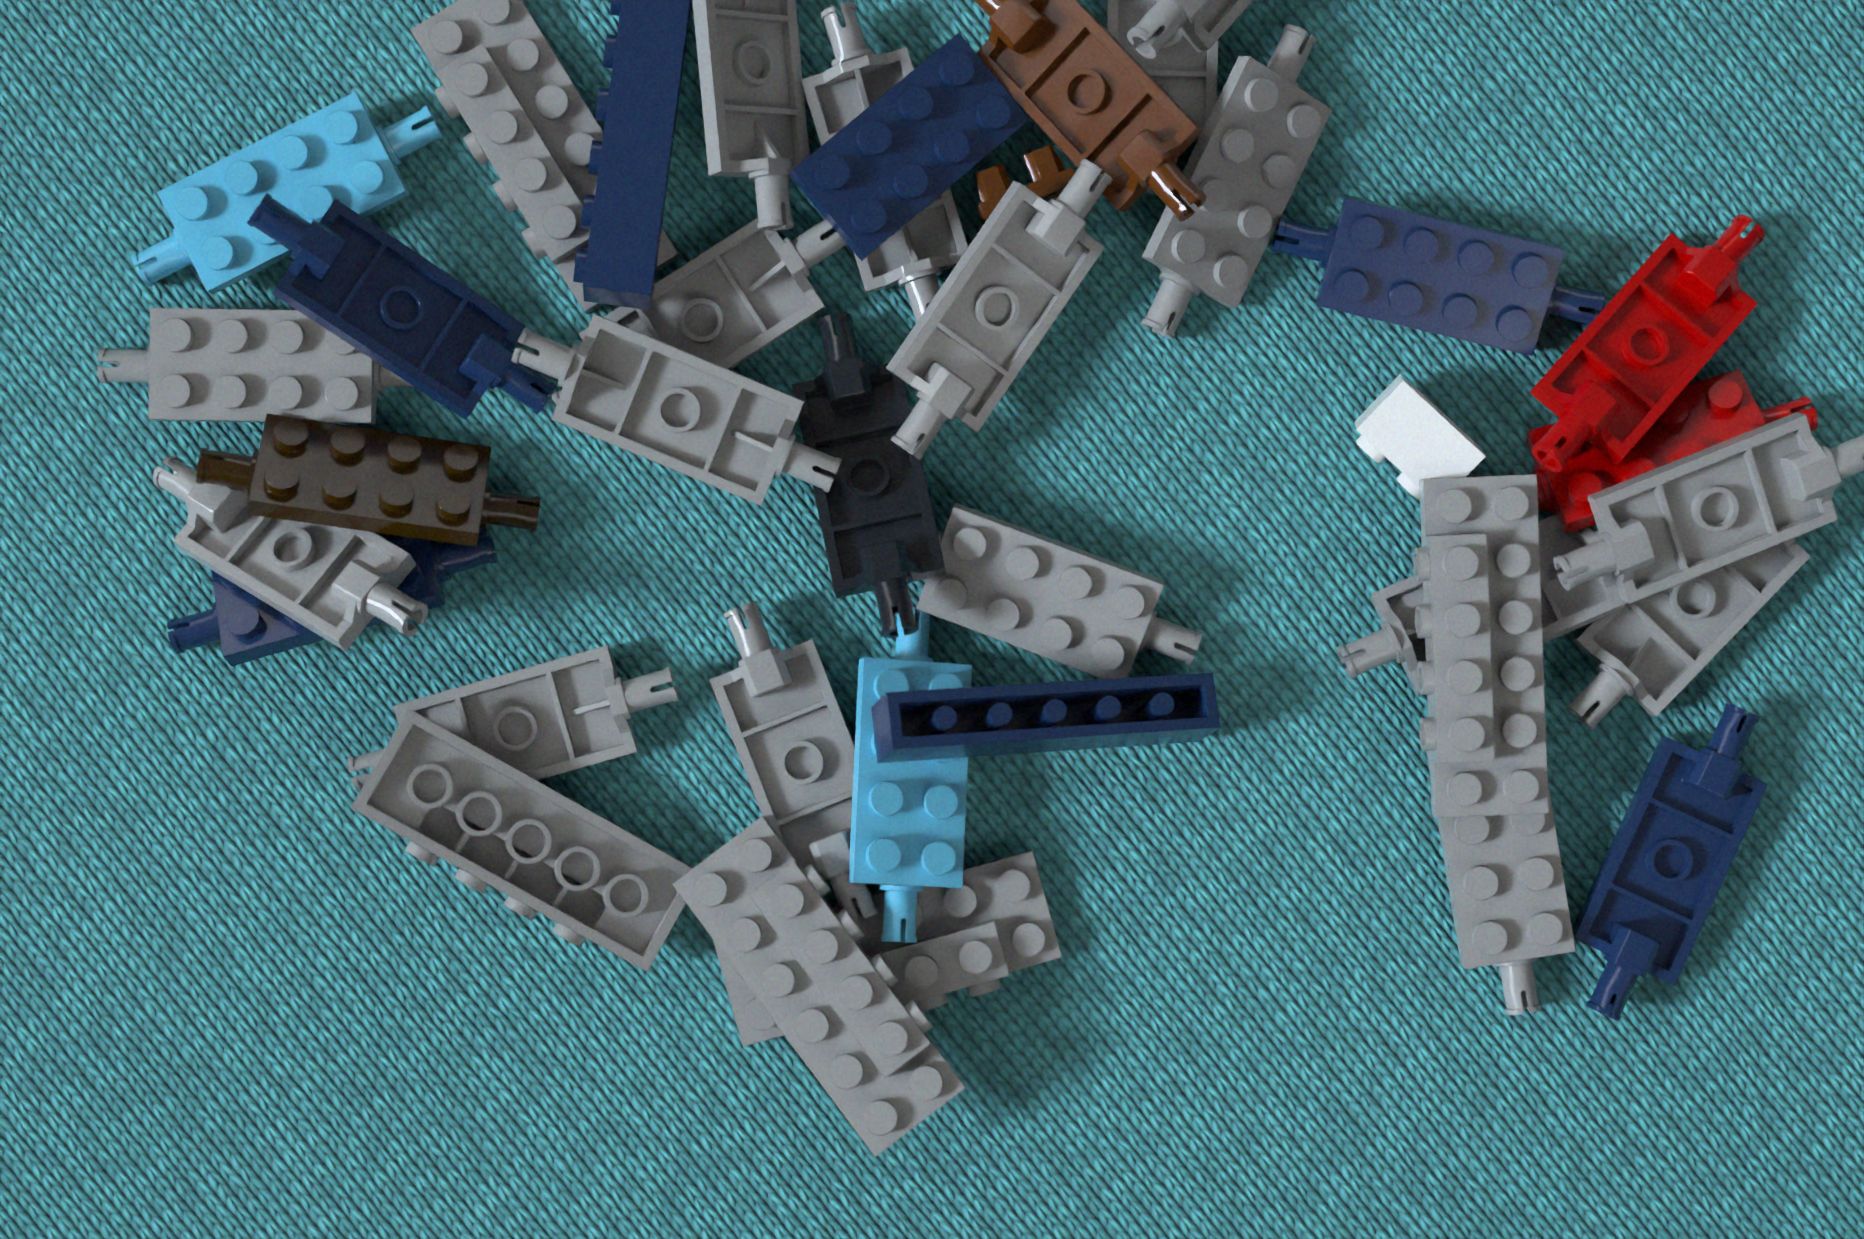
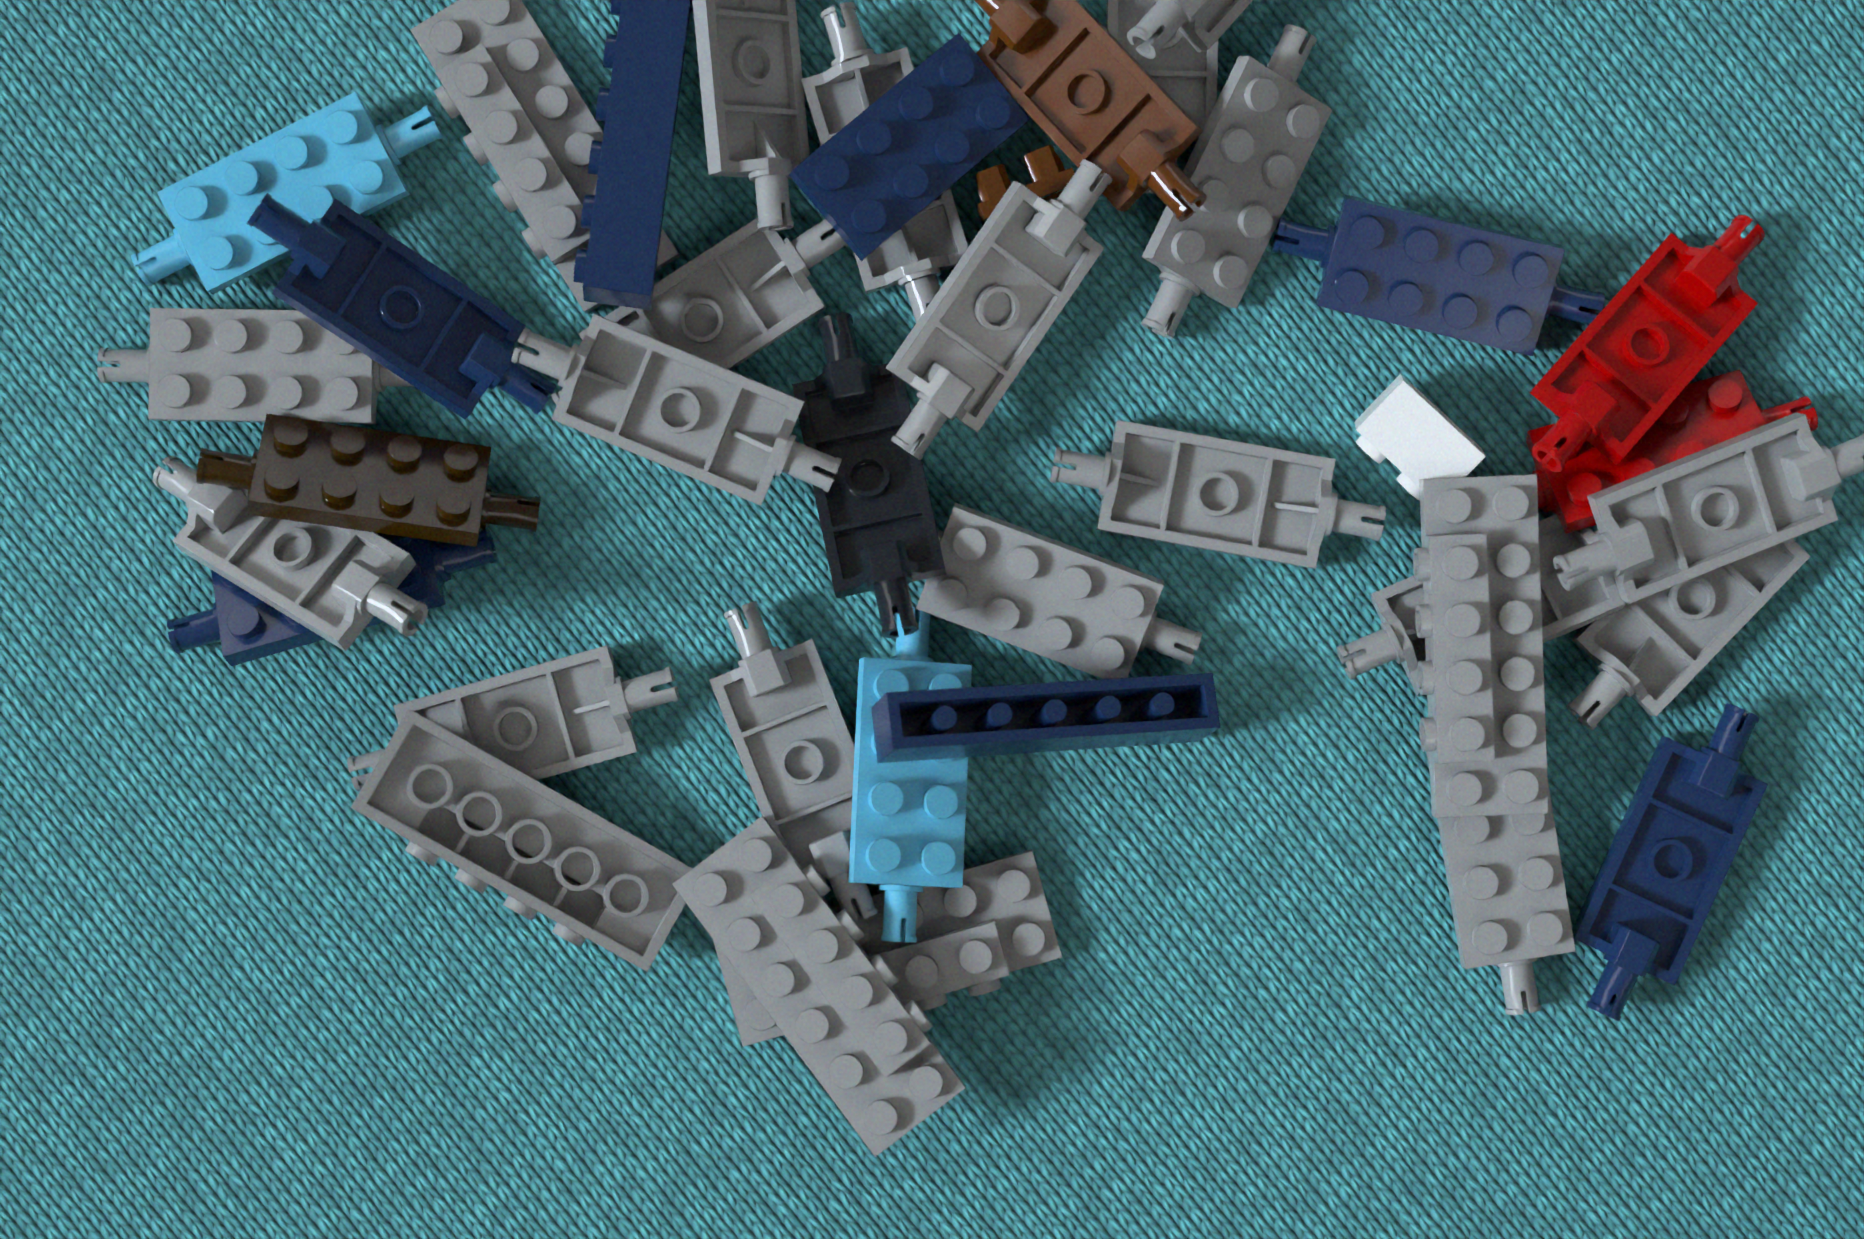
(1217, 494): none -> light grey plate

